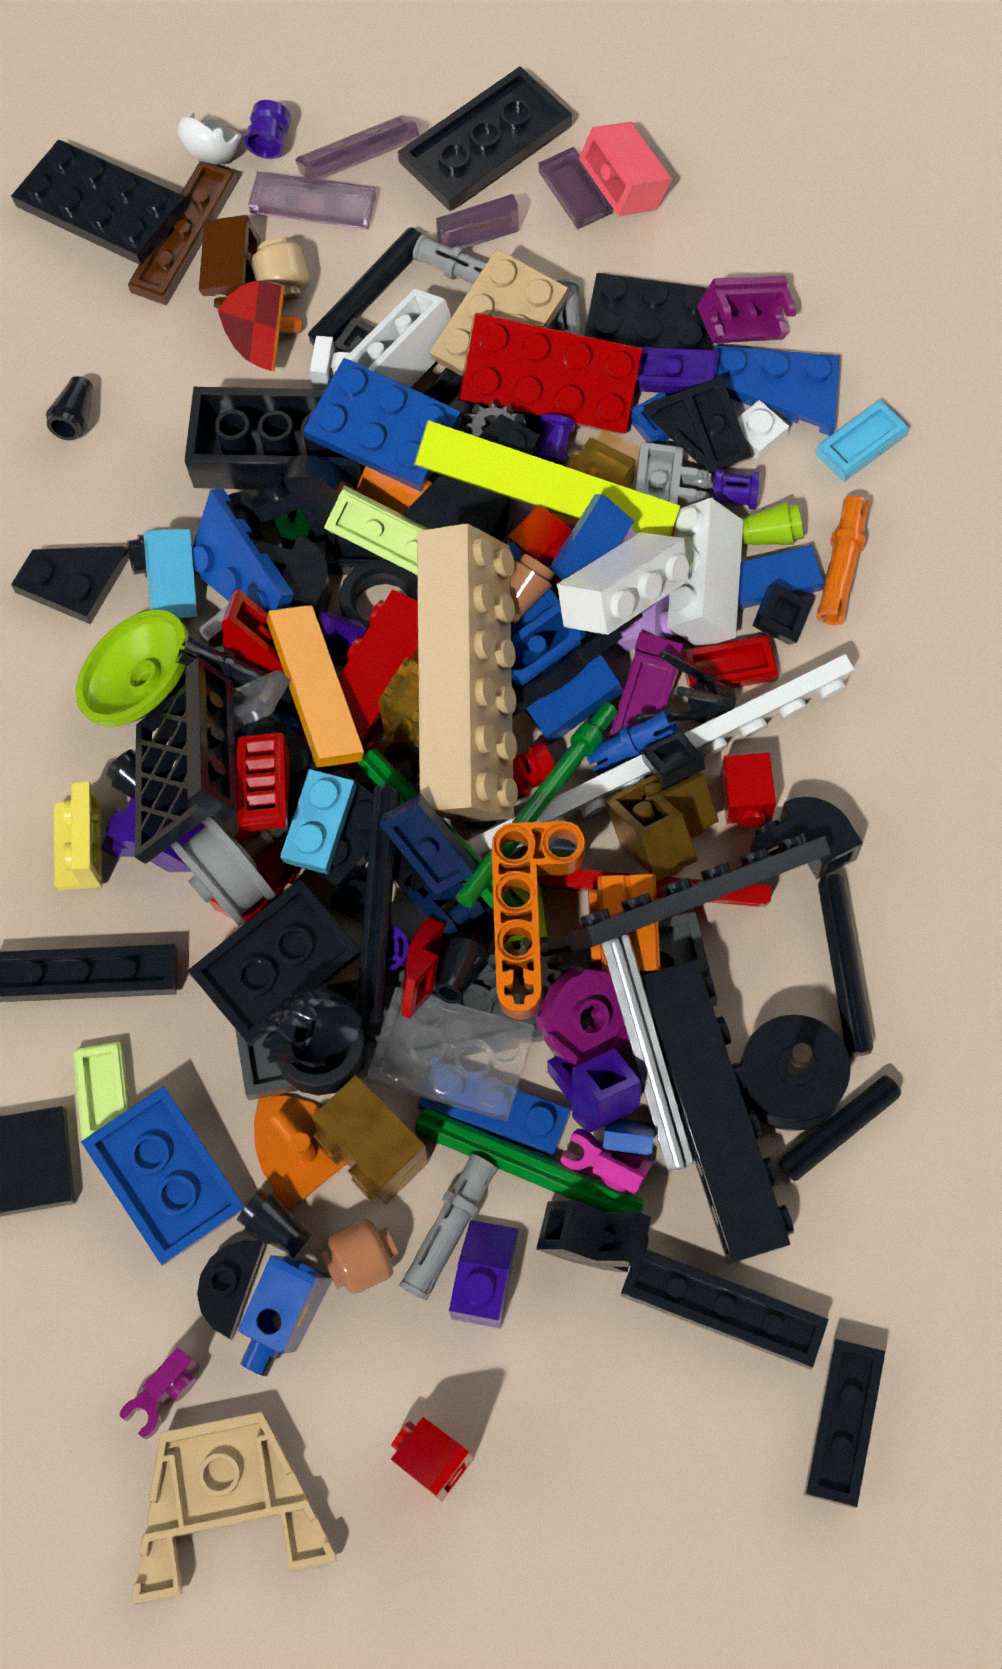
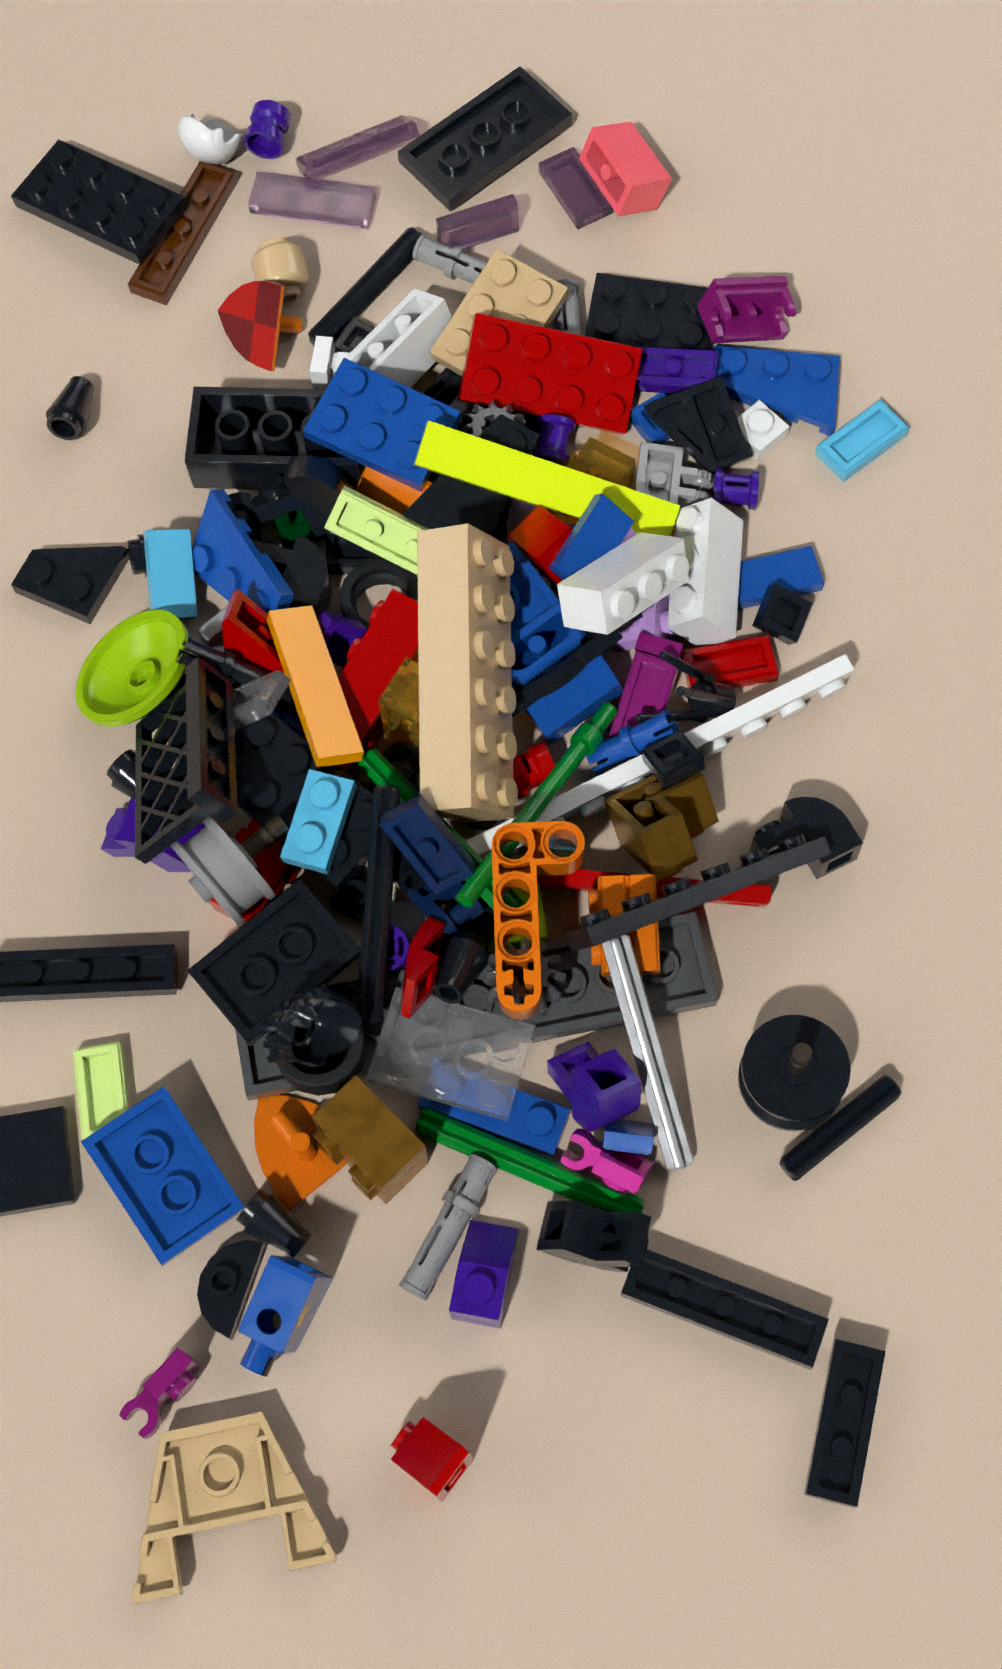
(78, 840): light yellow bracket -> none
(227, 256): reddish brown hinge -> none
(258, 755): red slope -> none
(359, 1256): nougat head -> none
(528, 584): nougat cone -> none
(562, 1011): magenta plate -> none
(715, 1115): black brick -> none
(748, 789): red brick -> none
(773, 526): lime cone -> none
(845, 965): black axle -> none
(846, 545): orange pin -> none

